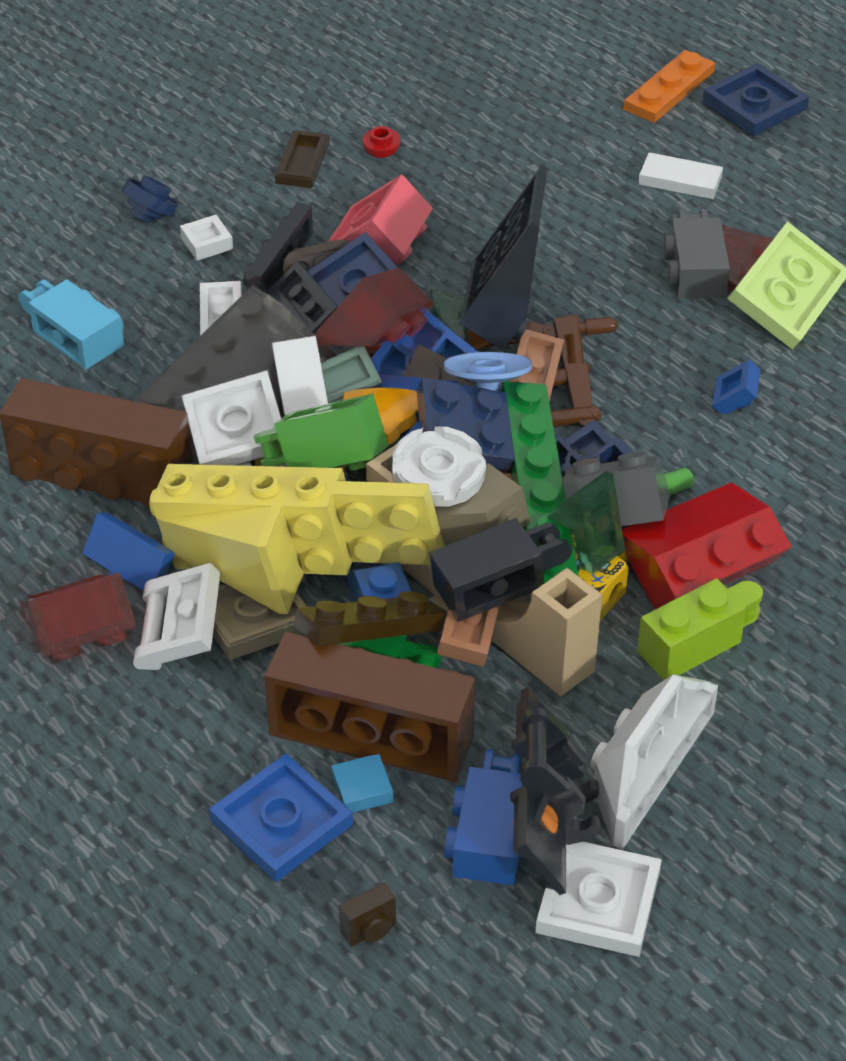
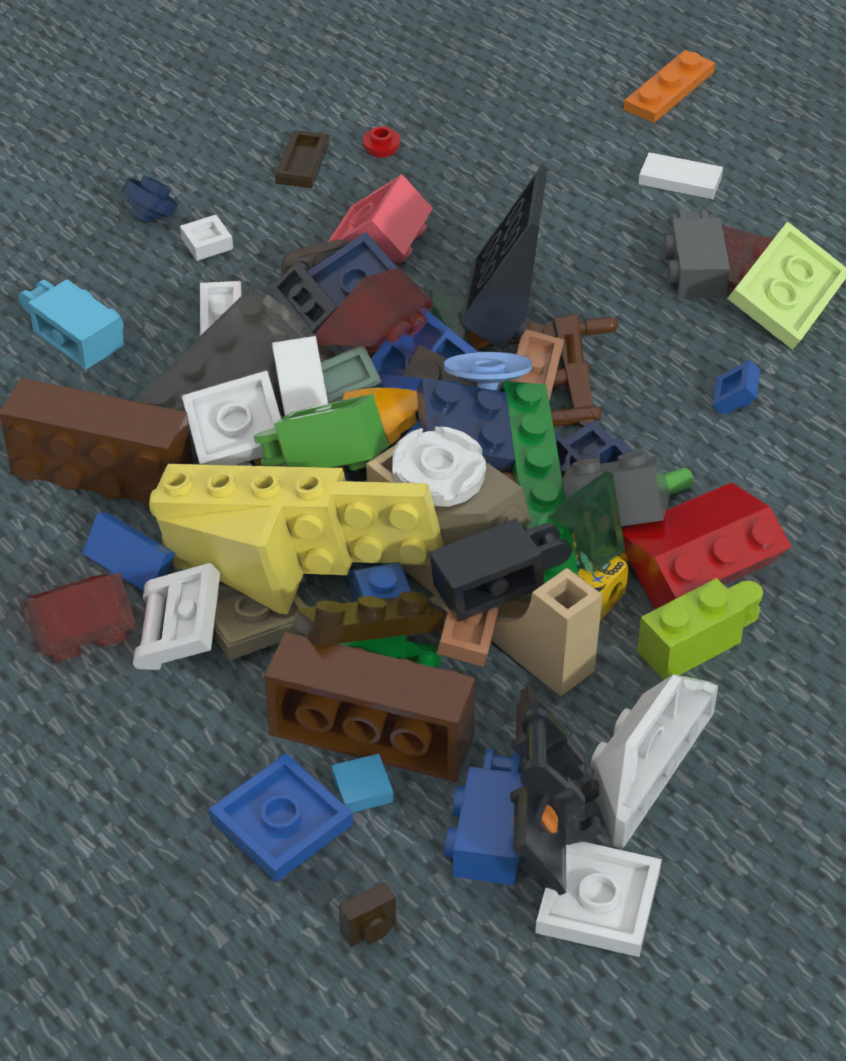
(291, 234): black plate -> none
(755, 99): dark blue plate -> none

